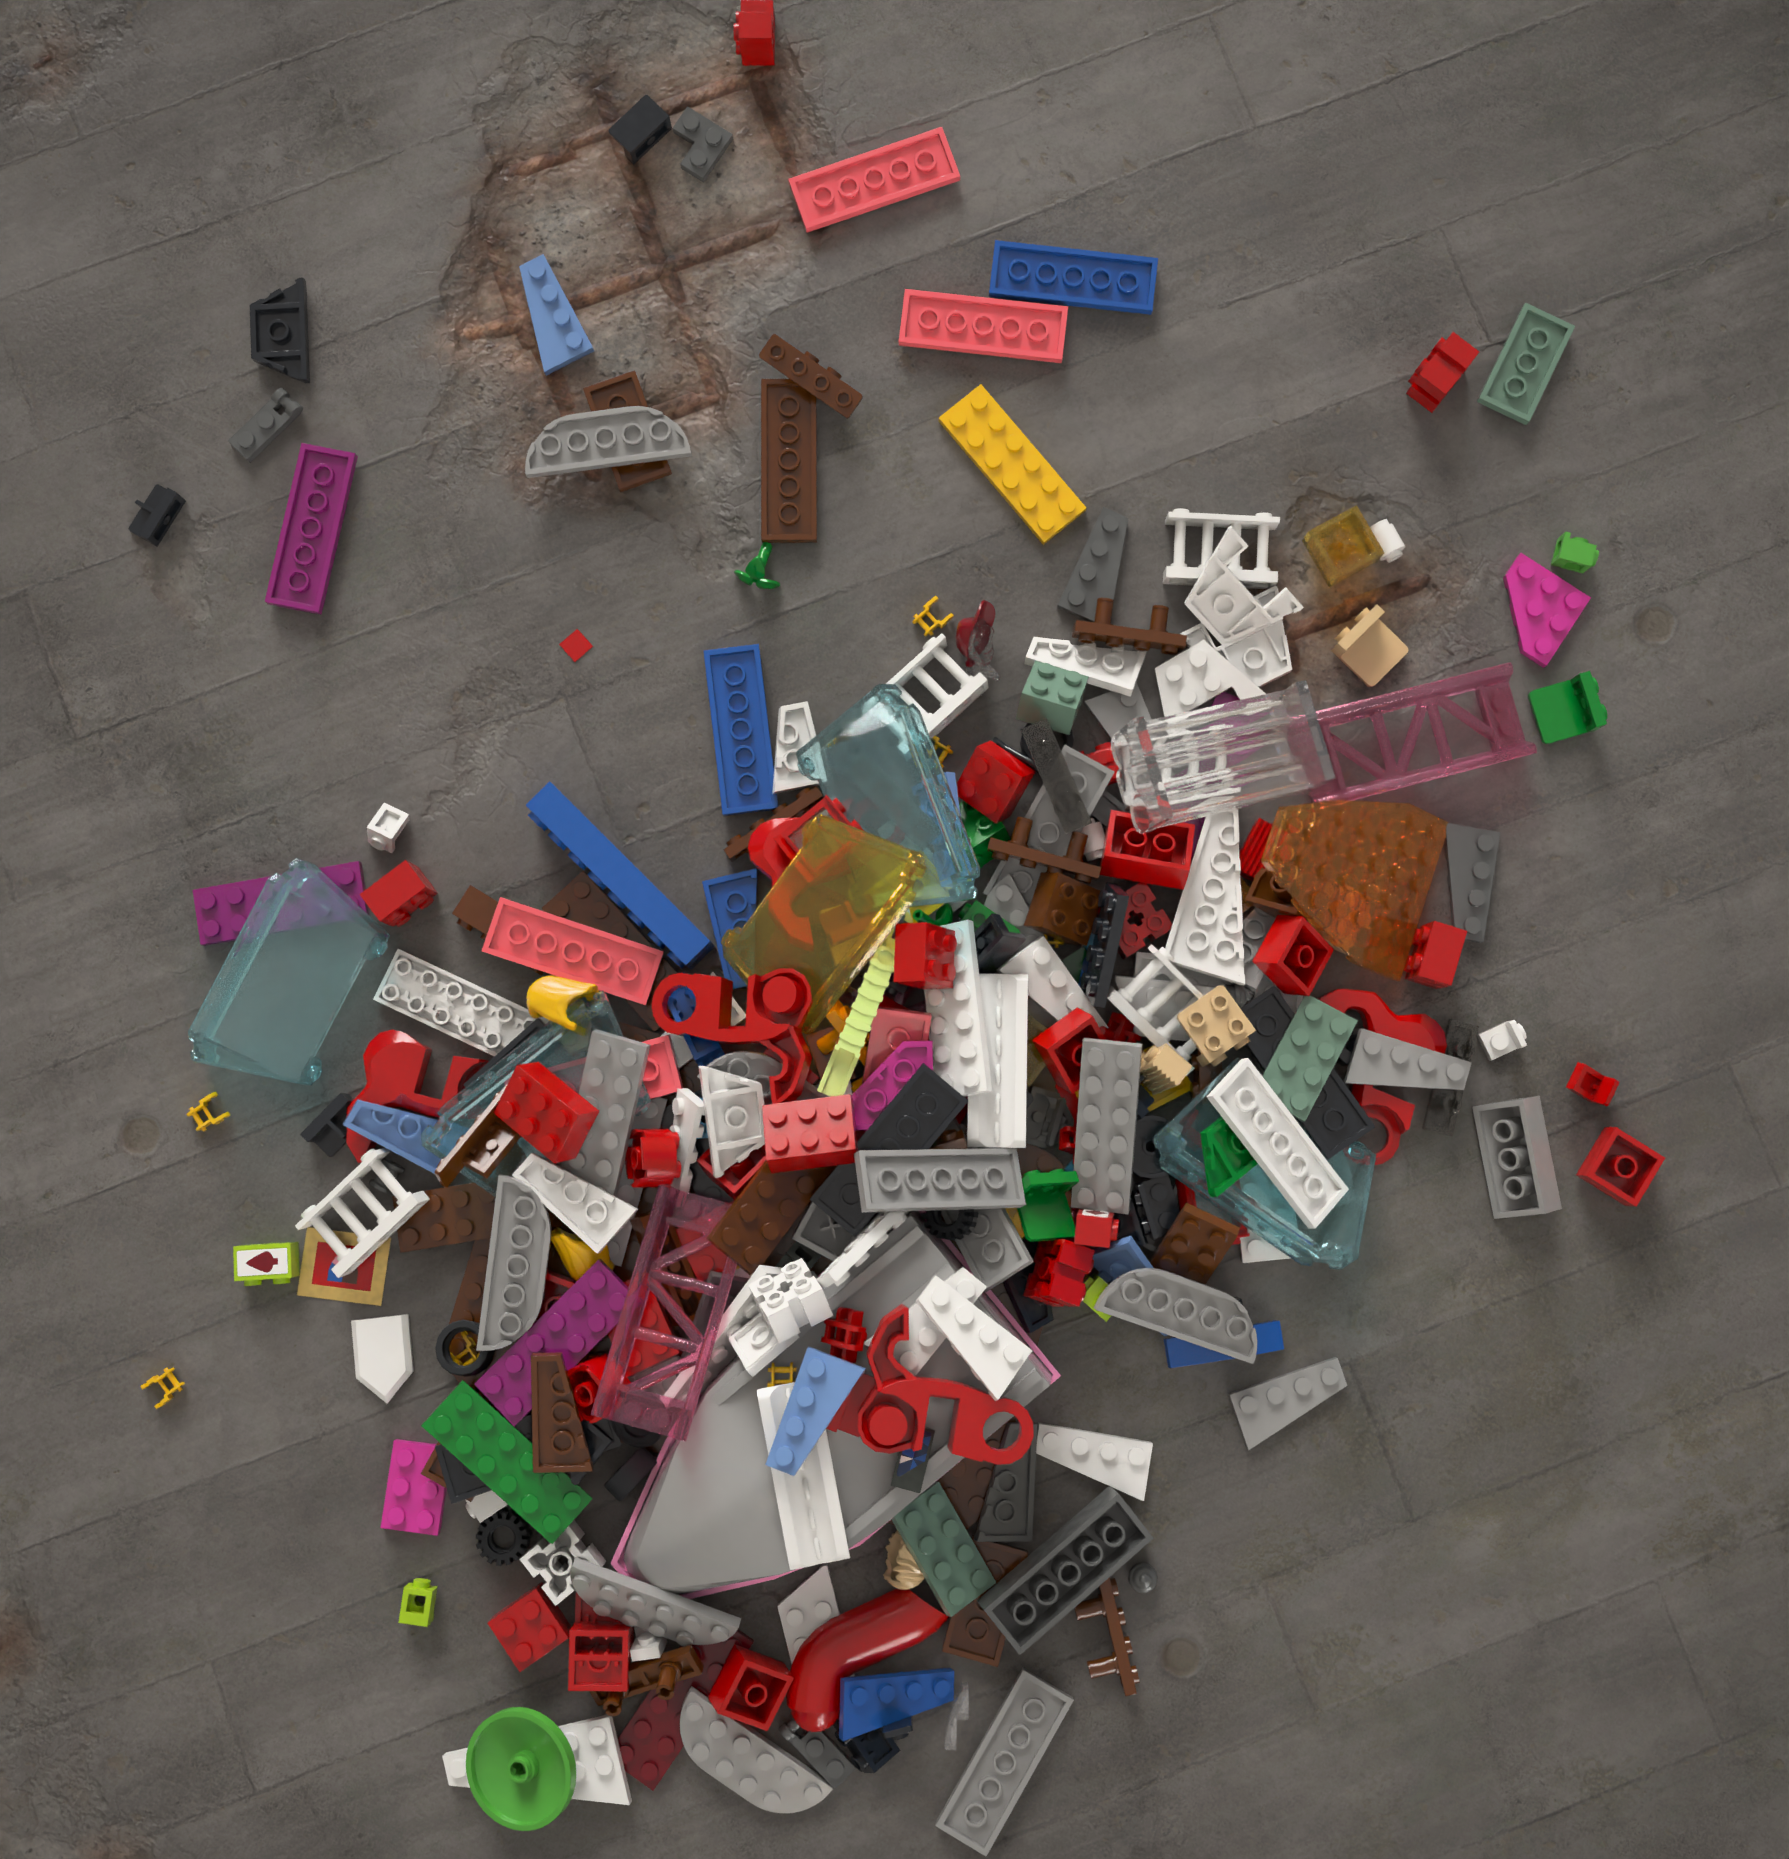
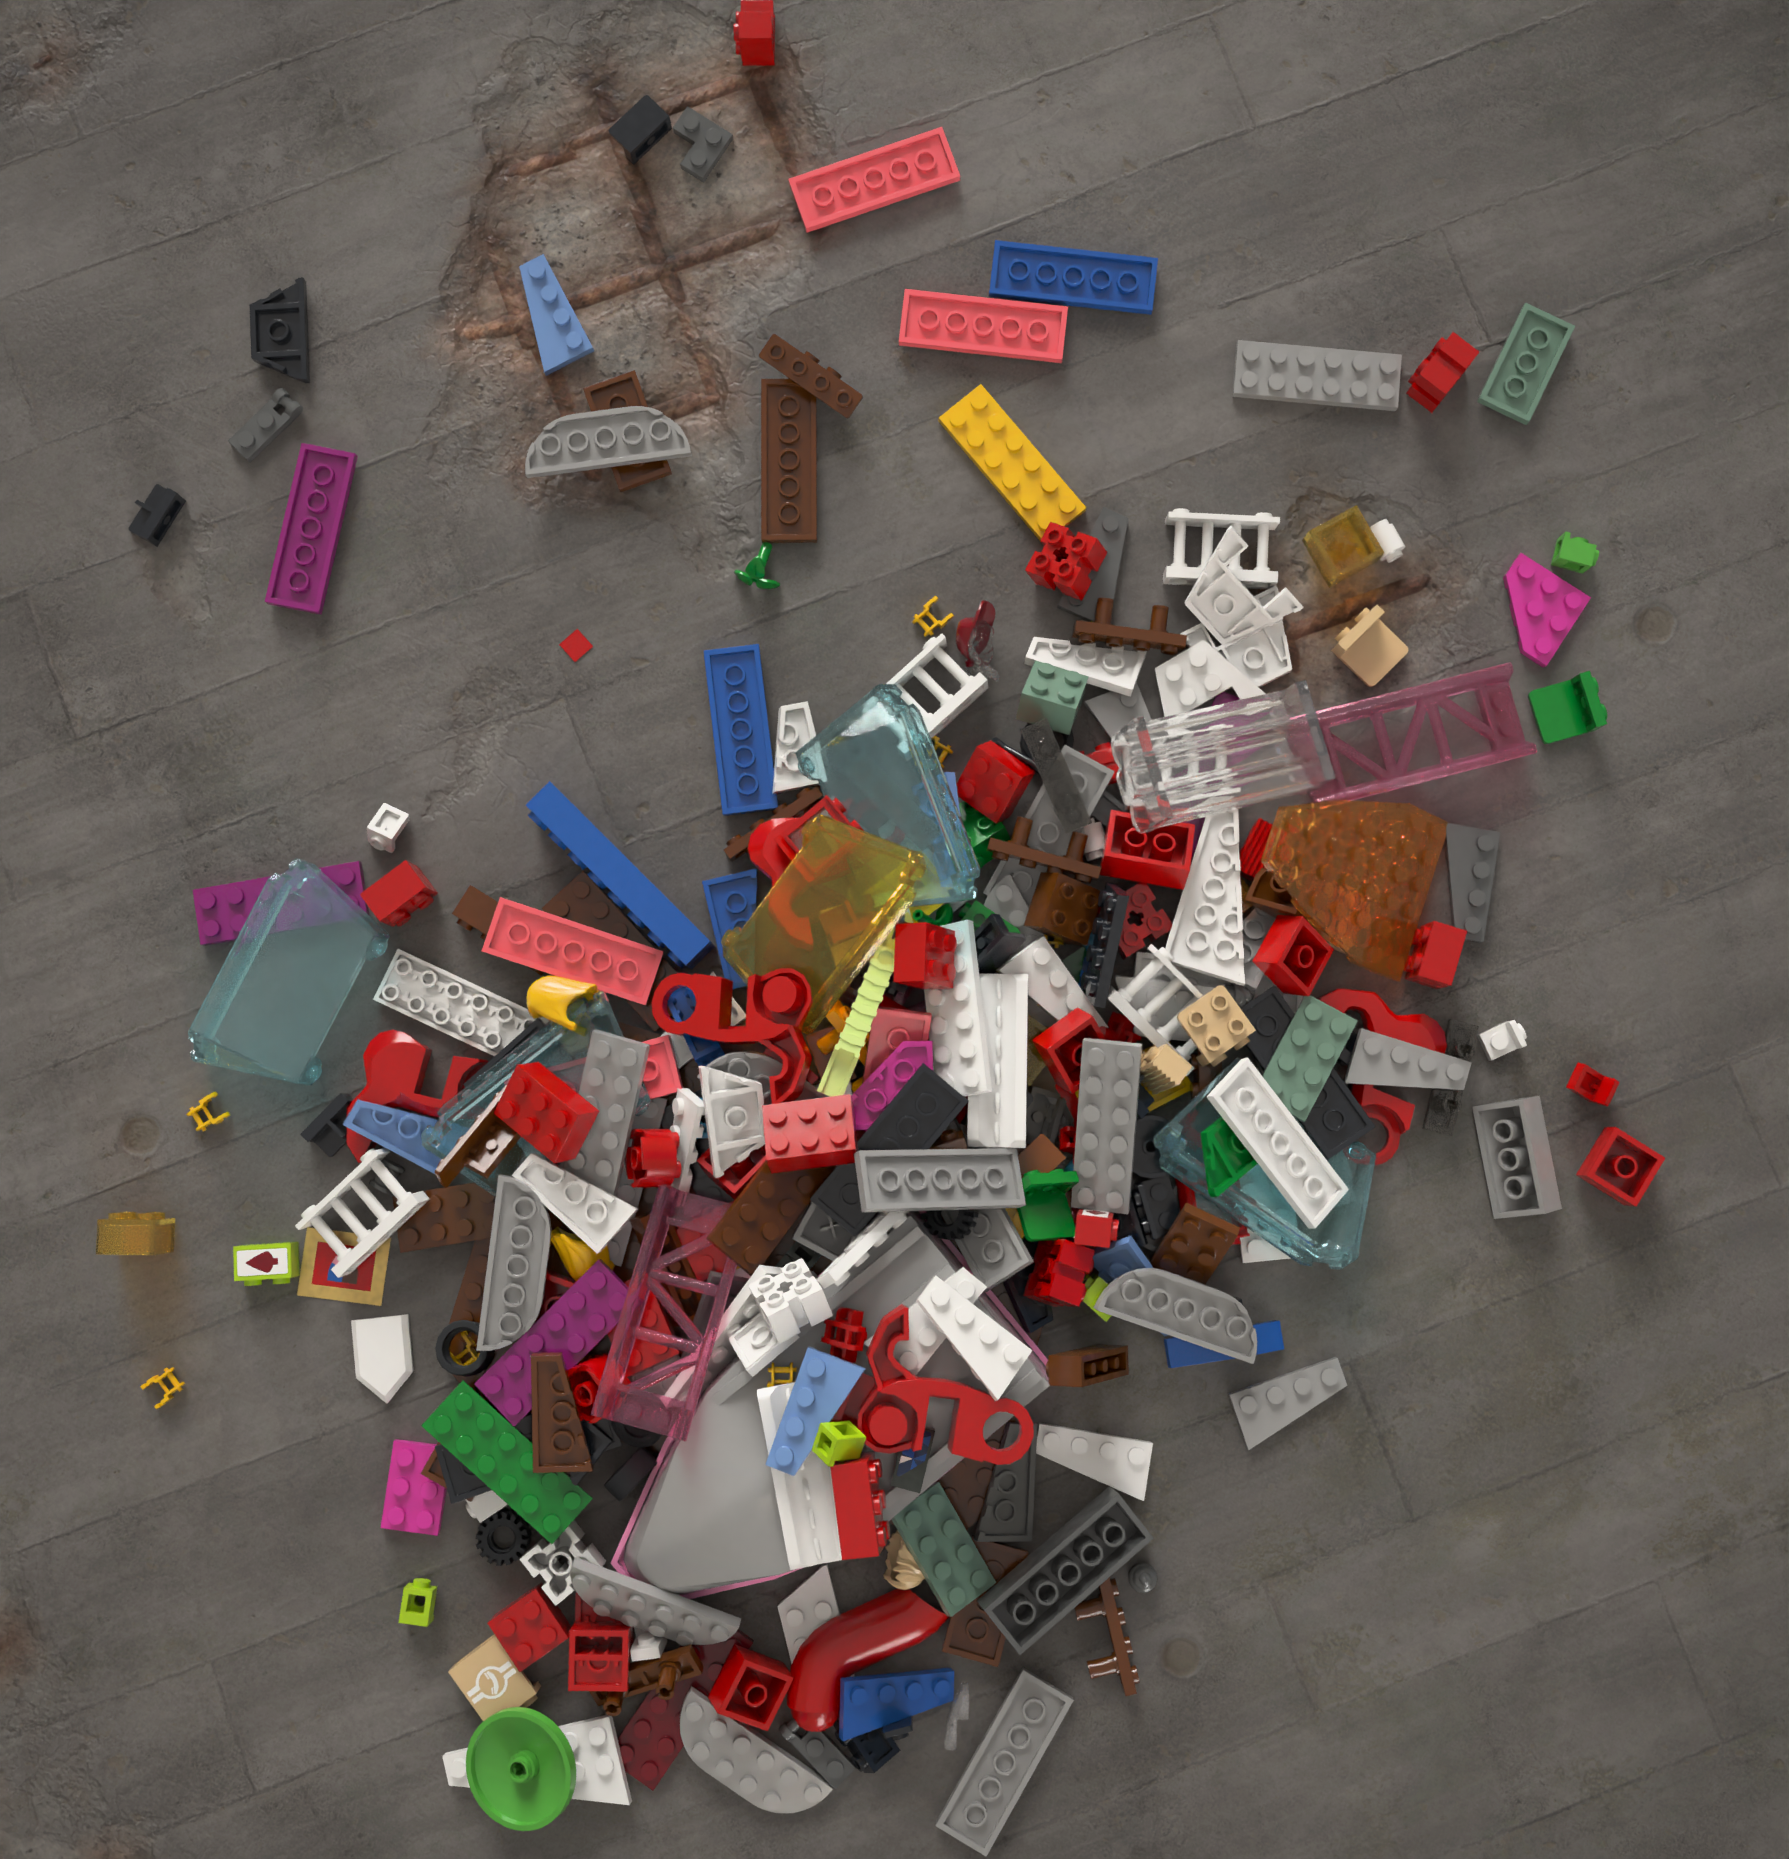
(135, 1234): none -> clear yellow brick
(492, 1680): none -> tan panel
(838, 1442): none -> lime brick
(860, 1506): none -> red brick
(1040, 1156): none -> dark orange panel
(1066, 561): none -> red brick
(1087, 1365): none -> reddish brown brick
(1317, 375): none -> light grey plate

